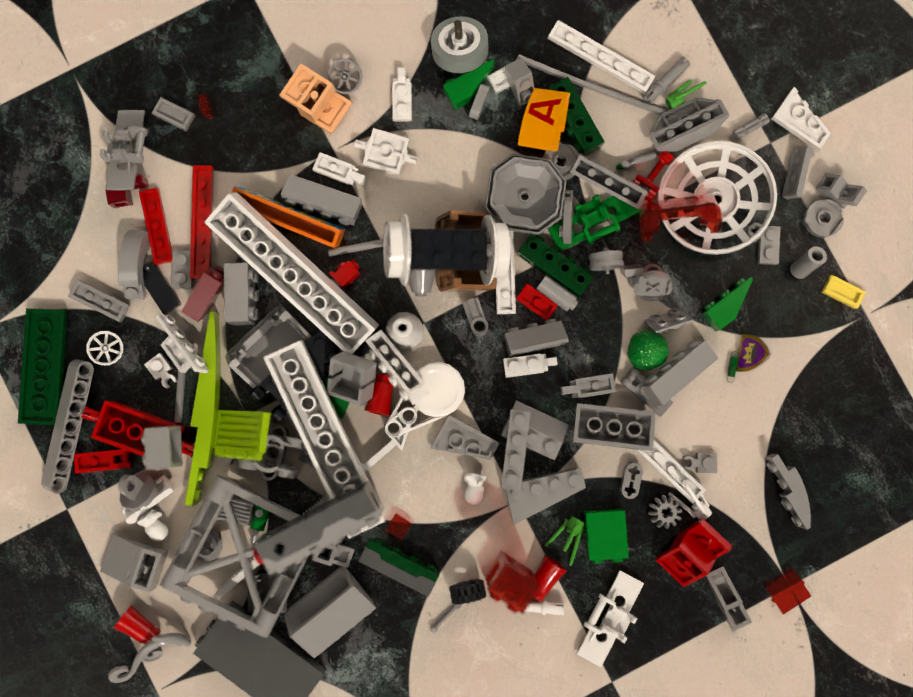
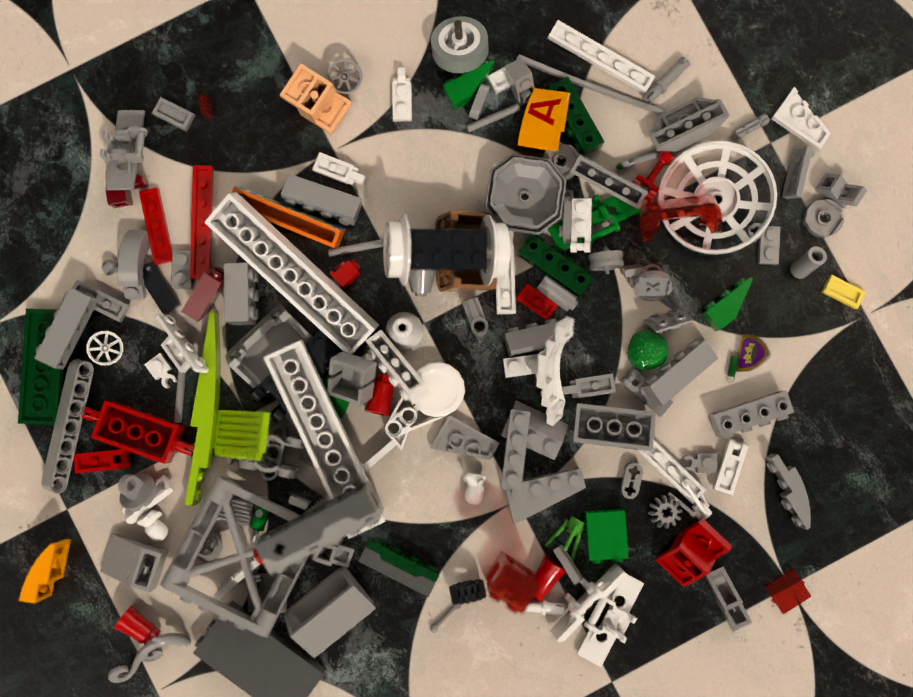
(45, 571): none -> light orange slope
(66, 329): none -> light grey brick
(109, 267): none -> light grey hinge
(162, 447): light grey piece -> none
(299, 502): none -> white tile
(386, 152): white plate -> none
(398, 526): clear red tile -> none
(493, 117): none -> light grey bar
(549, 371): none -> white piece
(568, 564): none -> light grey tile
(578, 608): none -> white piece
(581, 225): none -> white plate
(675, 98): bright green plant -> none
(730, 467): none -> white plate
(751, 413): none -> light grey brick

